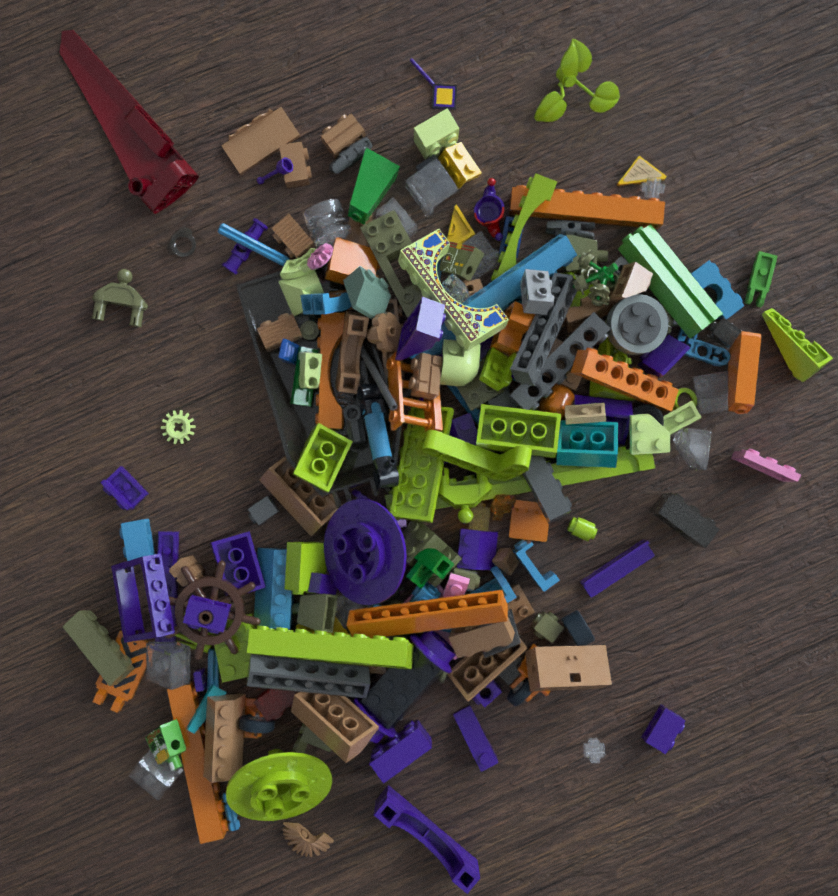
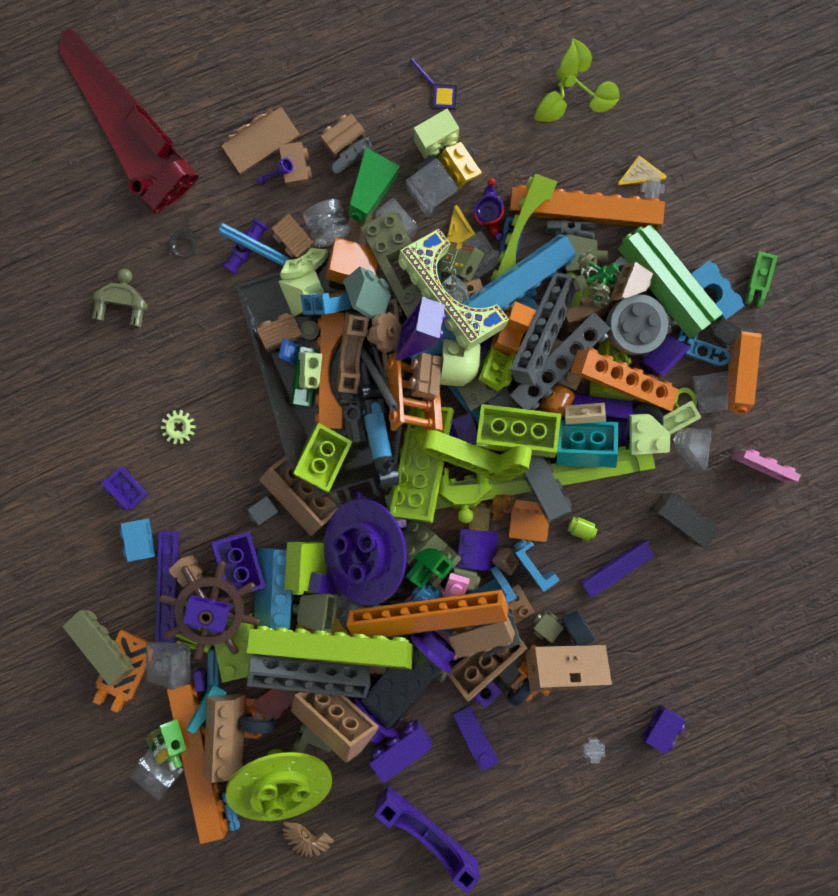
(156, 594): dark purple window -> none
(320, 256): bright pink gear -> none
(536, 292): light grey brick -> none
(800, 355): lime wedge -> none

